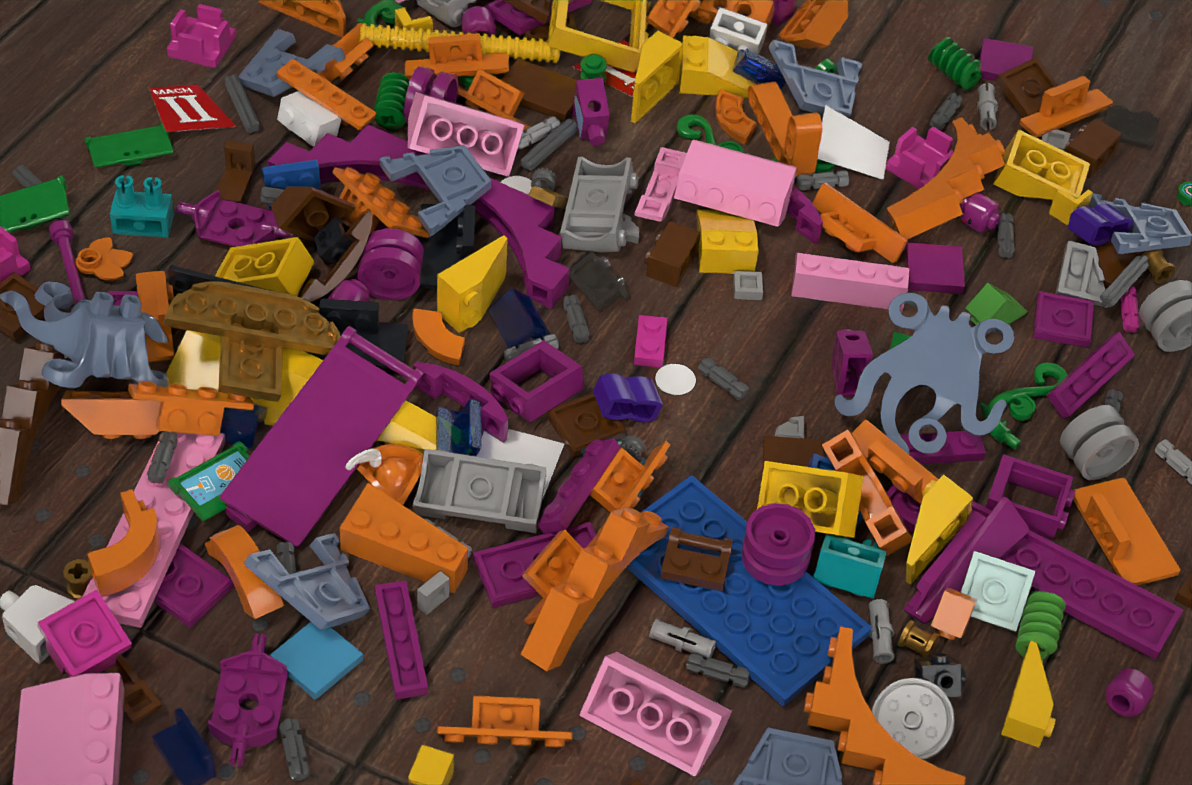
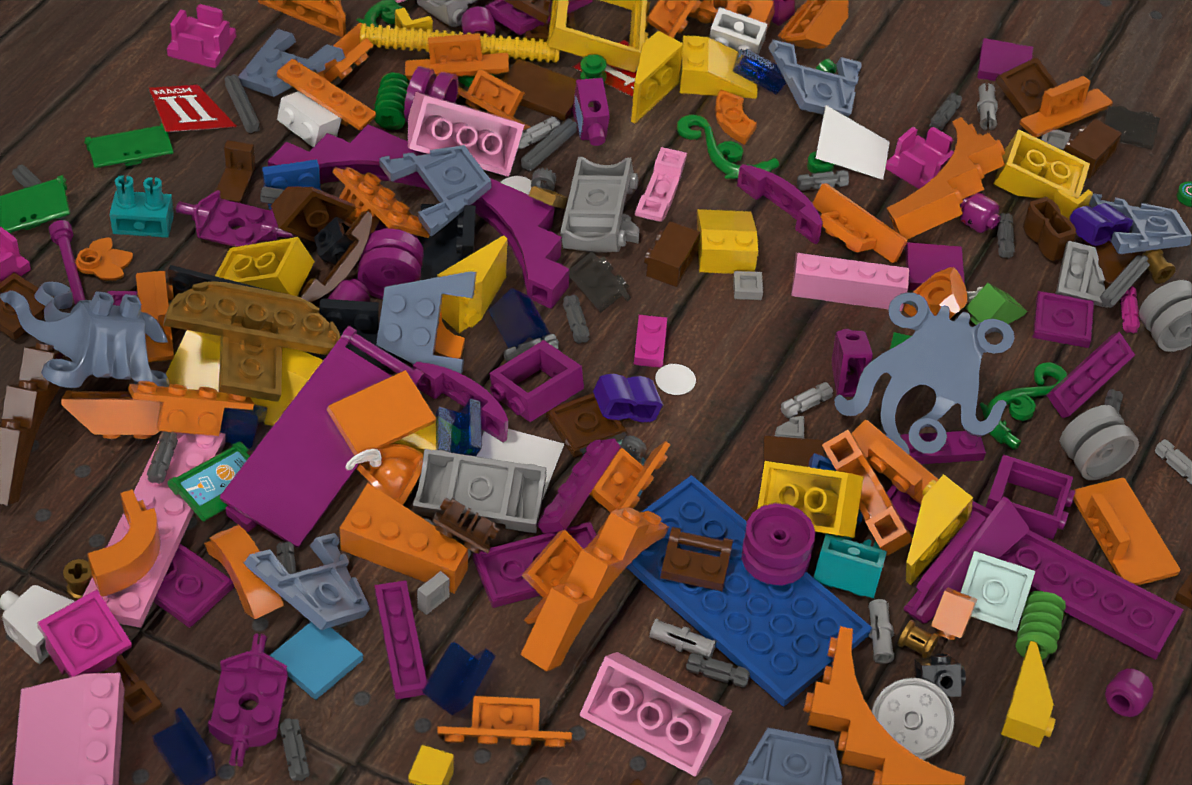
(381, 414): none -> orange tile
(412, 317): none -> sand blue wing
(457, 677): none -> clear blue panel
(473, 540): none -> reddish brown hinge
(723, 378): dark grey axle -> none
(735, 183): bright pink slope -> none
(791, 138): orange beam -> none
(806, 400): none -> light grey axle
(943, 289): none -> orange hat
(956, 63): green piece -> none
(1048, 227): none -> reddish brown brick

